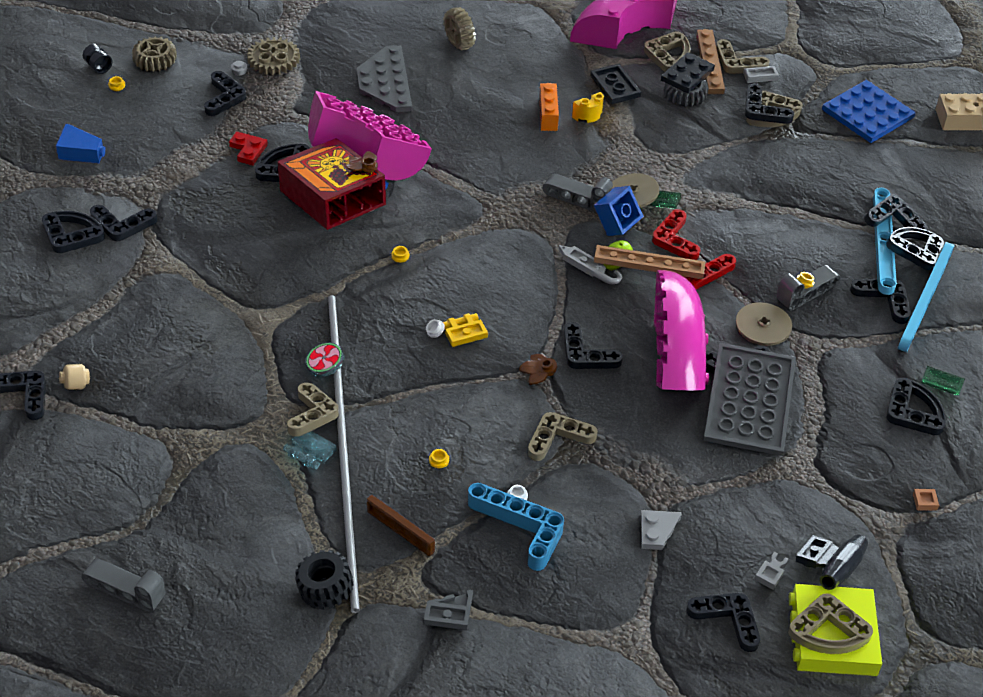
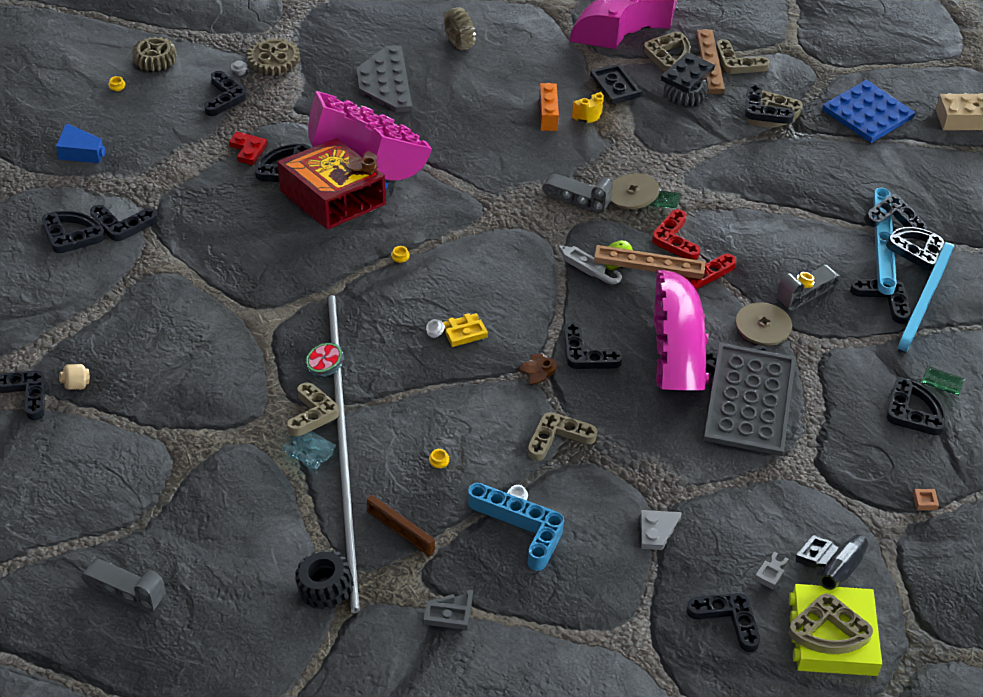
(97, 58): black wheel -> none
(618, 210): blue brick -> none
(761, 74): light grey plate -> none

